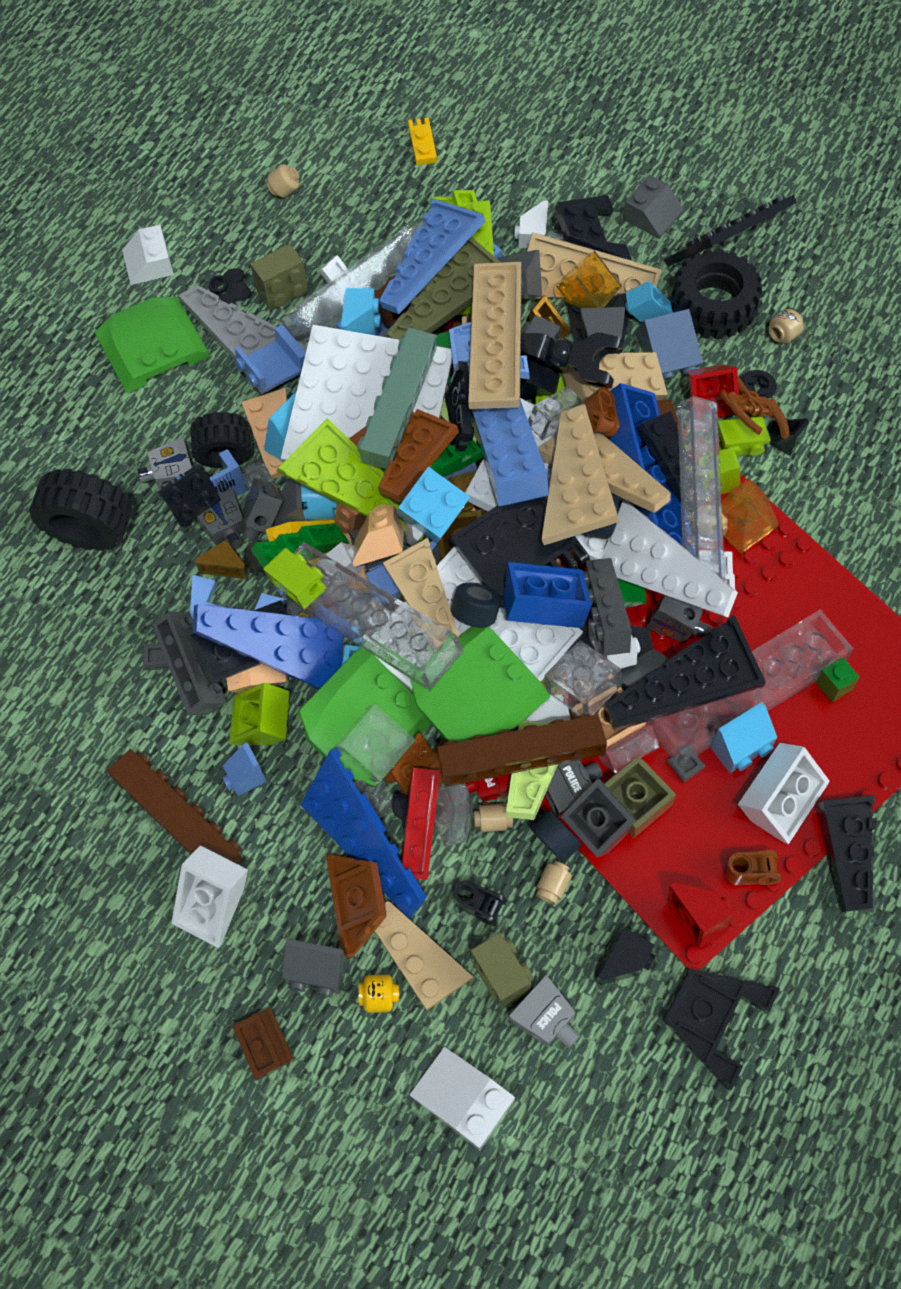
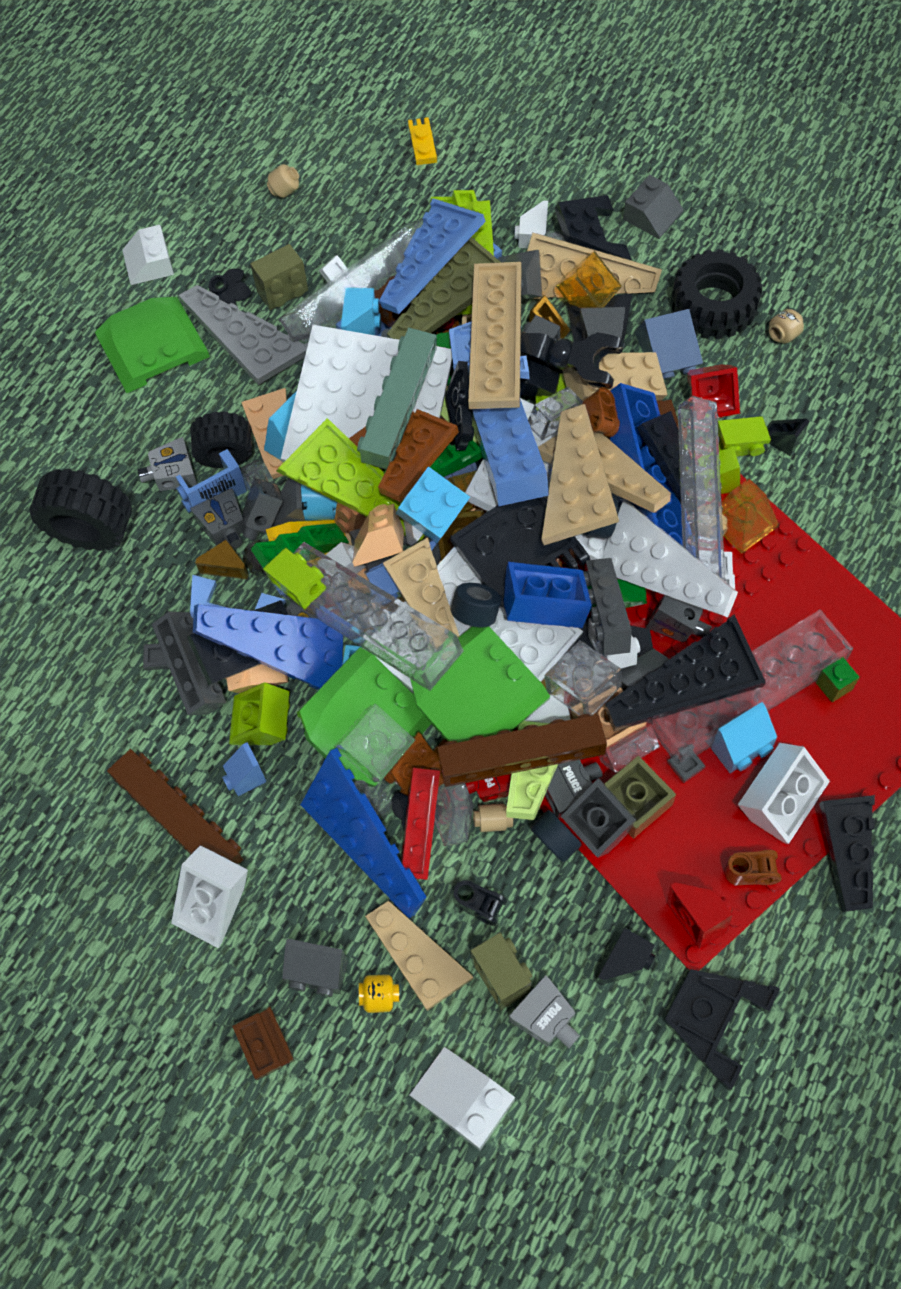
(189, 494): black hinge -> none
(272, 363): medium blue panel -> none
(356, 900): dark orange wing -> none
(553, 882): tan brick -> none
(647, 302): medium azure slope -> none
(725, 231): black wing -> none
(753, 404): dark orange bar -> none
(766, 382): black gear -> none

